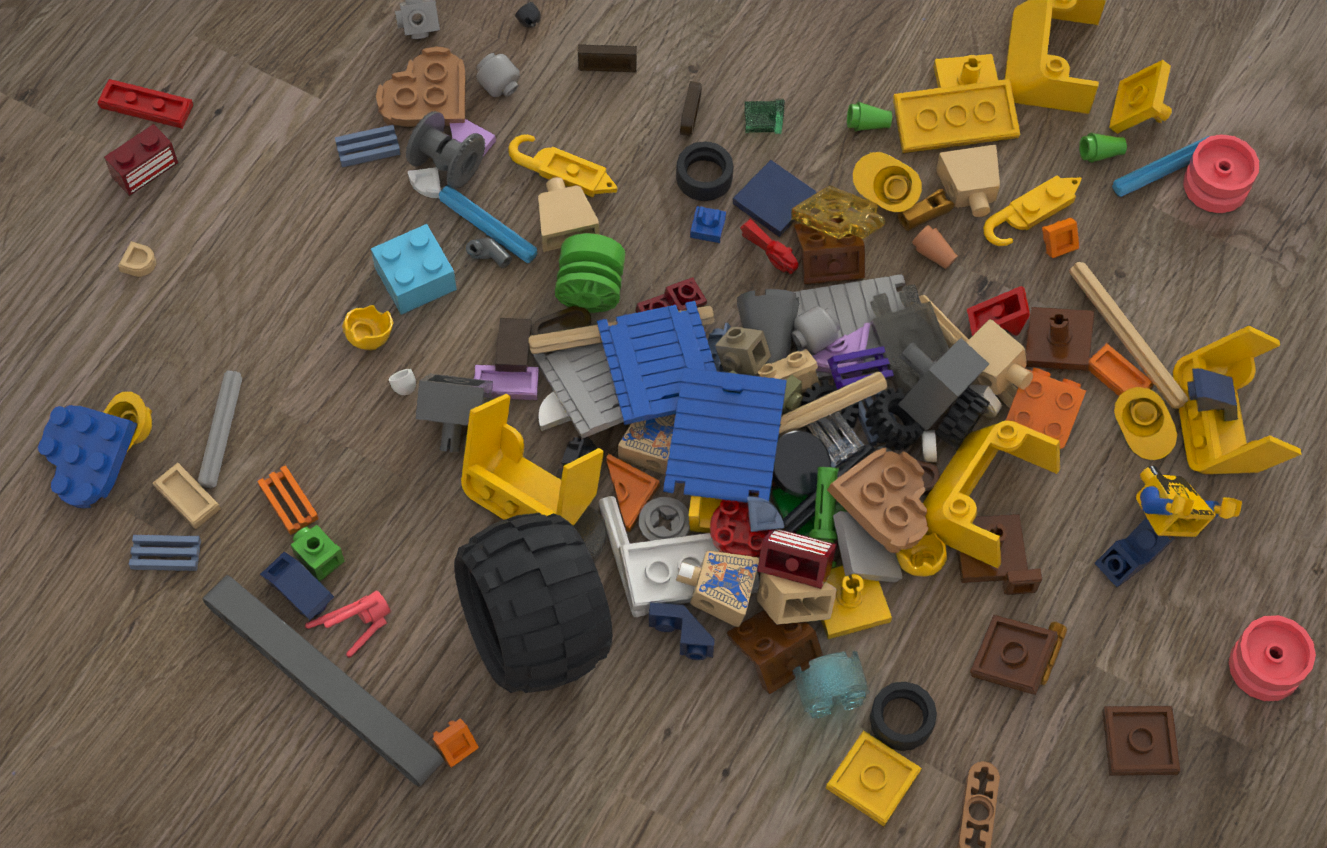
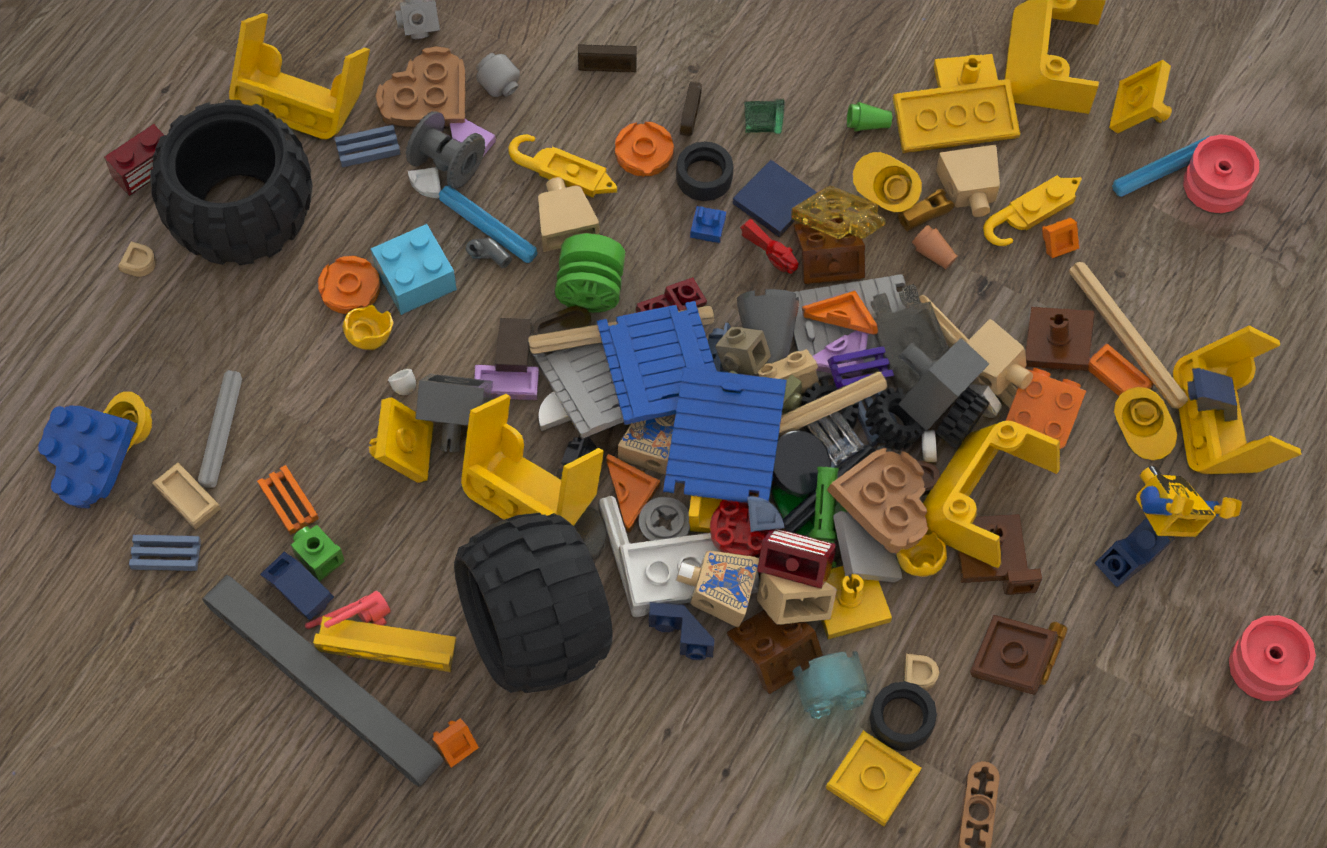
(145, 103): red tile -> none
(225, 143): none -> black tyre
(293, 100): none -> yellow windscreen
(349, 284): none -> orange tile
(386, 644): none -> yellow fence
(403, 440): none -> yellow tile
(528, 15): black hinge -> none
(644, 149): none -> orange tile
(815, 329): light grey head -> none
(843, 311): none -> orange tile
(920, 671): none -> tan tile
(1007, 310): red slope -> none
(1099, 147): bright green cone -> none
(1141, 740): reddish brown tile -> none

